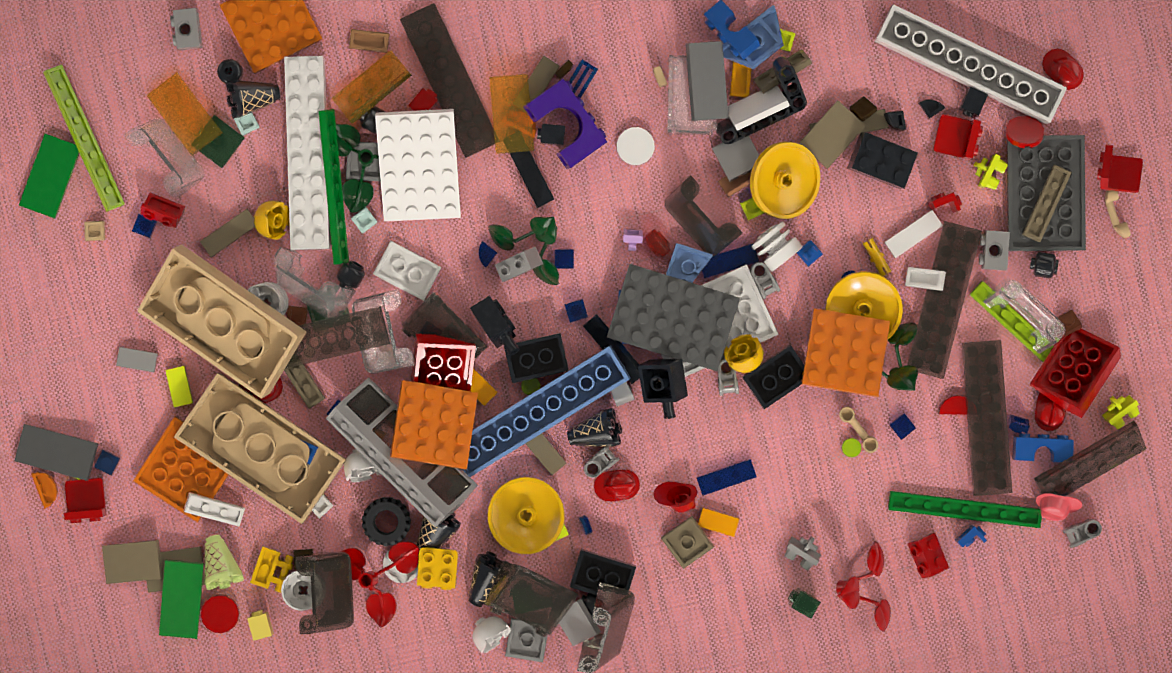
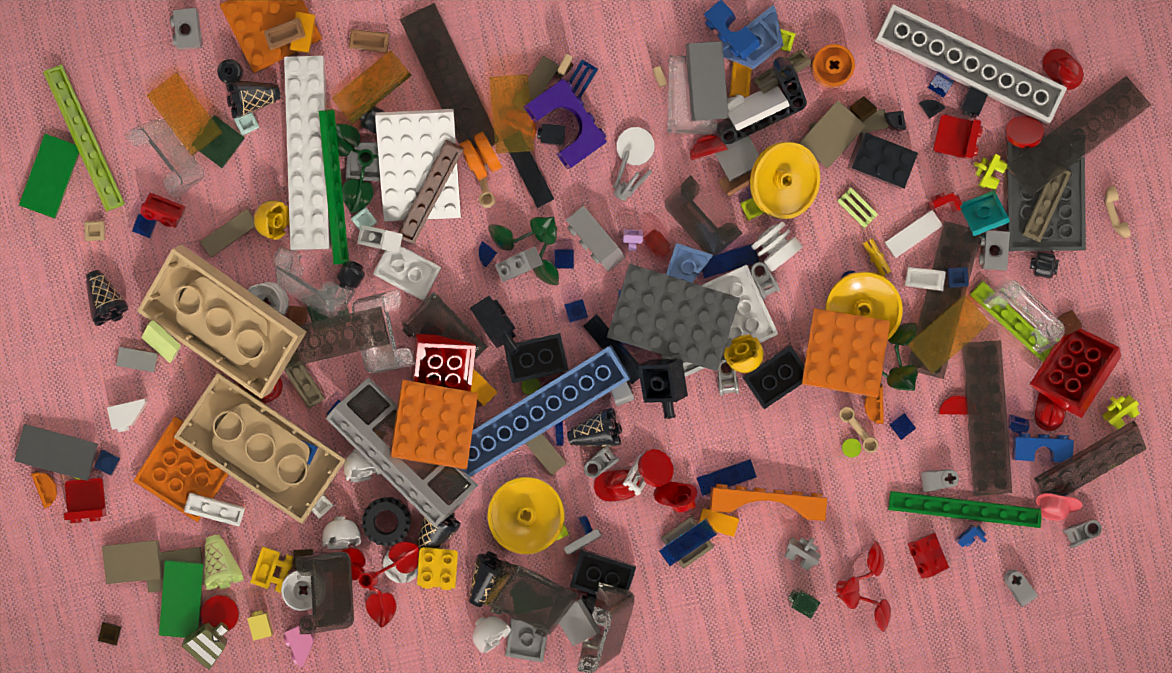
(104, 299): none -> black cone
(110, 633): none -> dark brown tile
(125, 414): none -> white slope
(161, 341): none -> yellowish green tile
(179, 386): neon yellow tile -> none
(206, 643): none -> olive torso
(284, 33): none -> medium nougat tile
(300, 645): none -> bright pink slope
(304, 44): none -> light orange tile
(340, 533): none -> white cylinder
(379, 238): none -> white slope
(424, 100): red brick -> none
(430, 191): none -> tile
(481, 155): none -> orange wheel
(486, 197): none -> tan bar
(559, 434): none -> clear blue tile
(565, 64): none -> tan tile
(583, 541): none -> light grey tile
(595, 238): none -> light grey wedge
(625, 190): none -> light grey plant
(632, 484): none -> white tile
(655, 468): none -> red tile
(688, 542): none -> clear blue tile
(706, 146): none -> red tile
(727, 500): none -> orange arch
(734, 101): none -> white tile
(809, 253): blue tile -> none
(841, 58): none -> orange wheel
(868, 219): none -> yellowish green tile
(874, 407): none -> orange tile
(936, 480): none -> light grey piece
(940, 84): none -> clear blue tile
(948, 334): none -> clear yellow tile
(958, 277): none -> dark blue plate
(984, 213): none -> teal plate
(1021, 590): none -> light grey piece
(1078, 136): none -> clear smoke plate
(1119, 172): red bracket -> none

